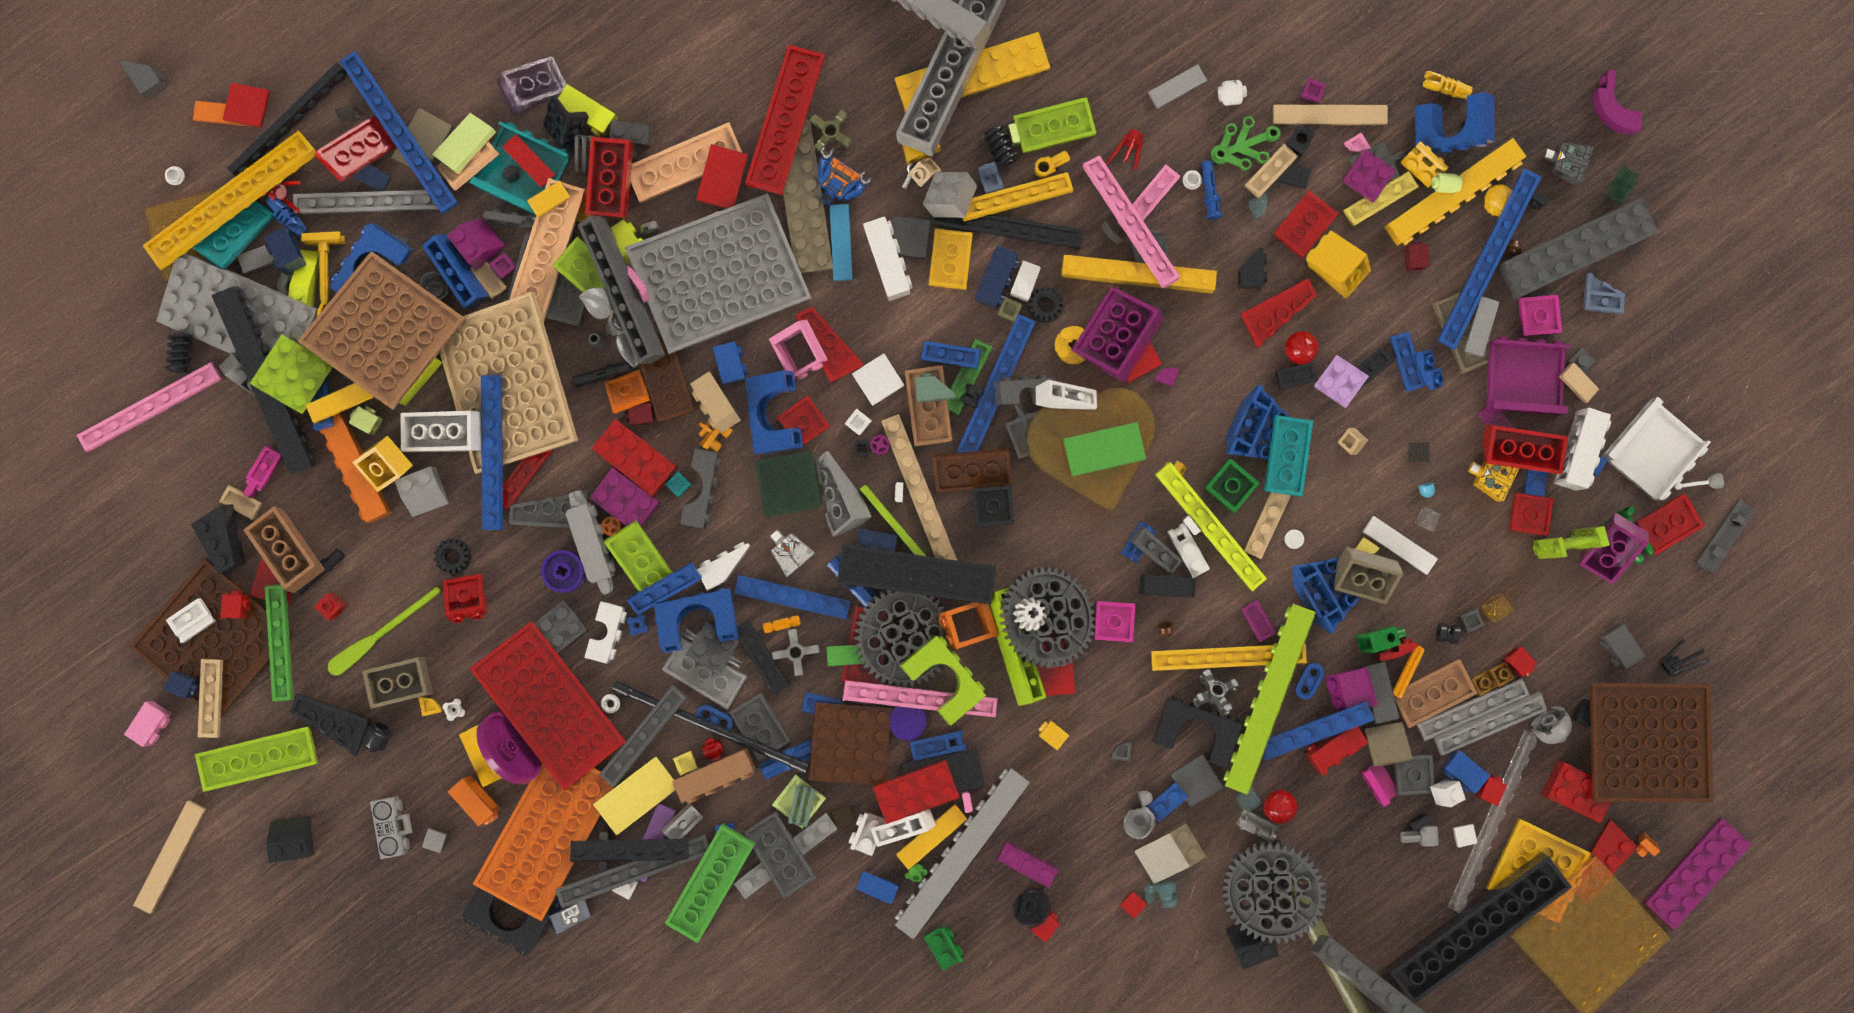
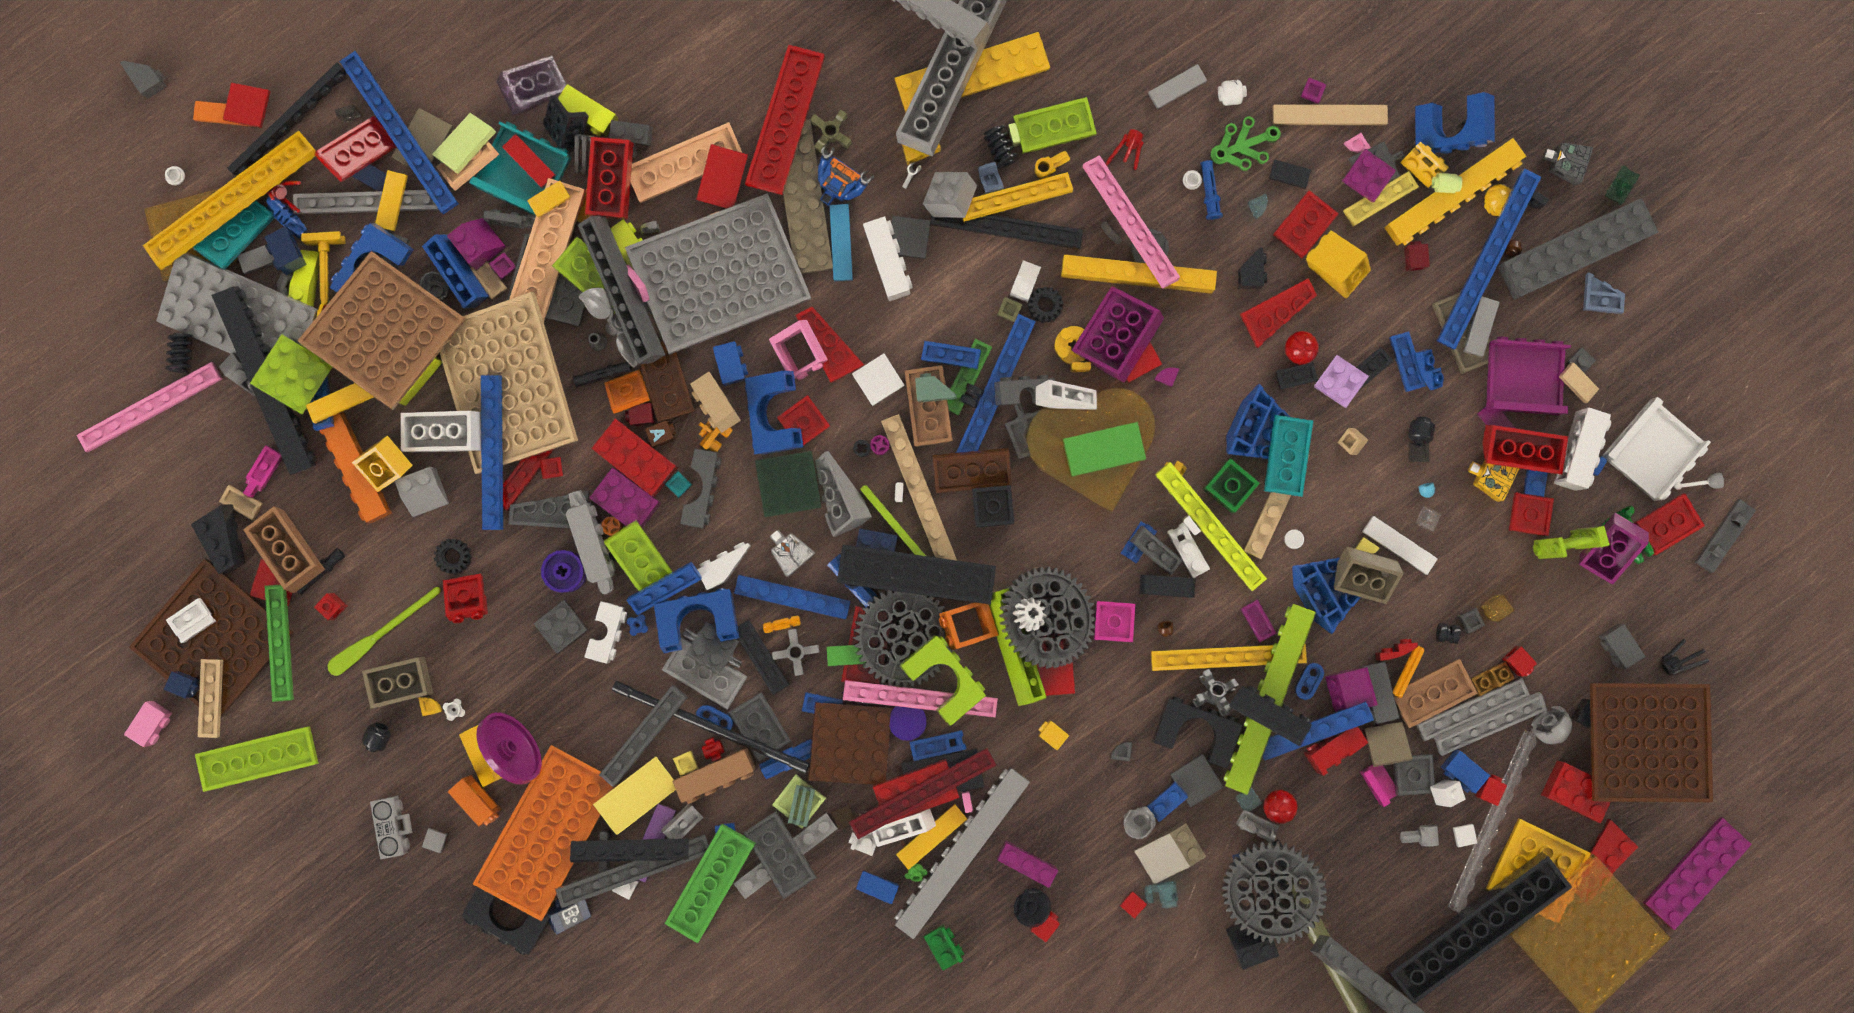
(169, 857): tan tile -> none
(235, 605): red brick -> none
(290, 839): black slope -> none
(336, 723): black wing -> none
(365, 419): yellowish green brick -> none
(391, 200): none -> yellow tile
(511, 173): clear smoke plate -> none
(548, 705): red plate -> none
(551, 467): none -> red plate
(604, 705): white plate -> none
(661, 433): none -> reddish brown brick
(858, 422): white plate -> none
(922, 793): none -> dark red tile
(924, 171): tan bracket -> none
(950, 259): yellow tile -> none
(997, 277): dark blue brick -> none
(1080, 366): none -> yellow tile
(1145, 798): light grey hinge -> none
(1155, 192): bright pink plate -> none
(1271, 171): tan tile -> none
(1272, 716): none -> black slope
(1296, 147): black brick -> none
(1380, 639): green torso -> none
(1419, 822): black tile -> none
(1421, 431): none -> black head
(1446, 85): yellow hinge -> none
(1540, 315): dark pink plate -> none
(1610, 111): magenta arch -> none
(1647, 845): orange tile -> none

